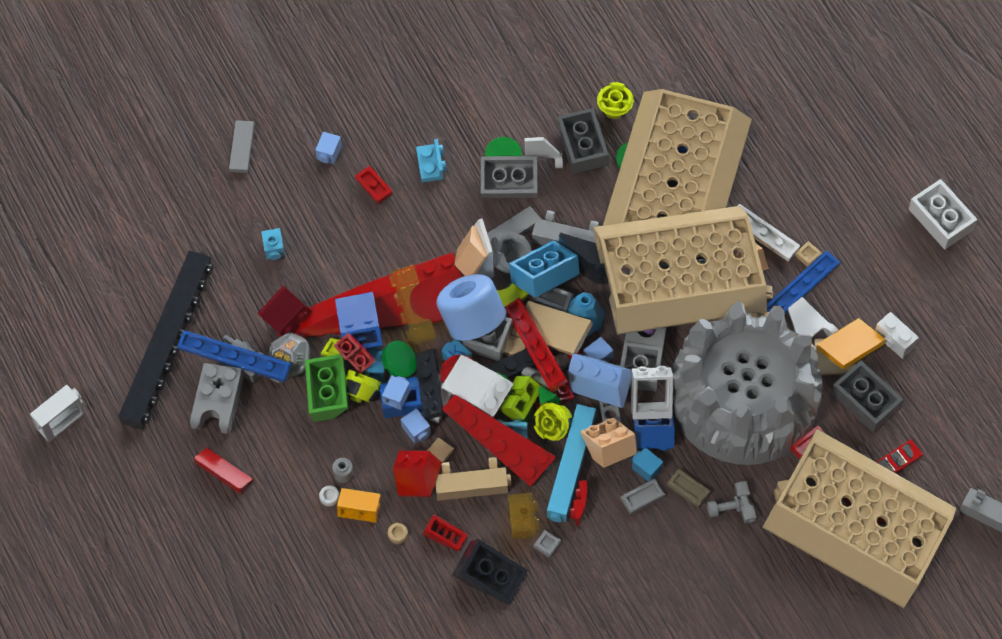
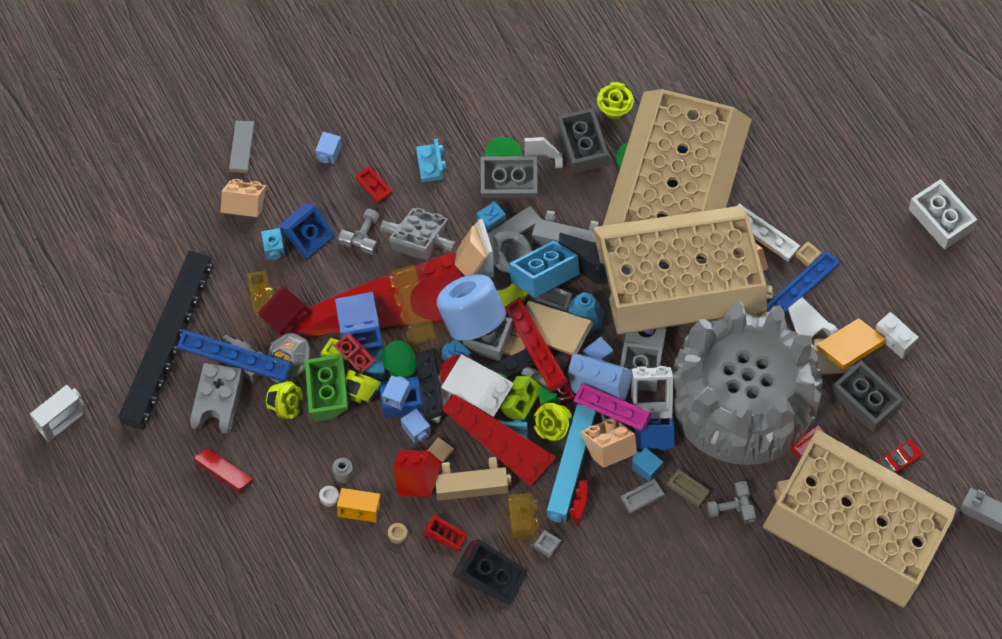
(243, 198): none -> light nougat slope
(259, 290): none -> clear yellow brick
(284, 399): none -> neon yellow cone
(306, 230): none -> blue slope
(360, 237): none -> light grey bar
(418, 234): none -> light grey slope
(492, 216): none -> dark azure brick
(612, 407): none -> dark pink plate

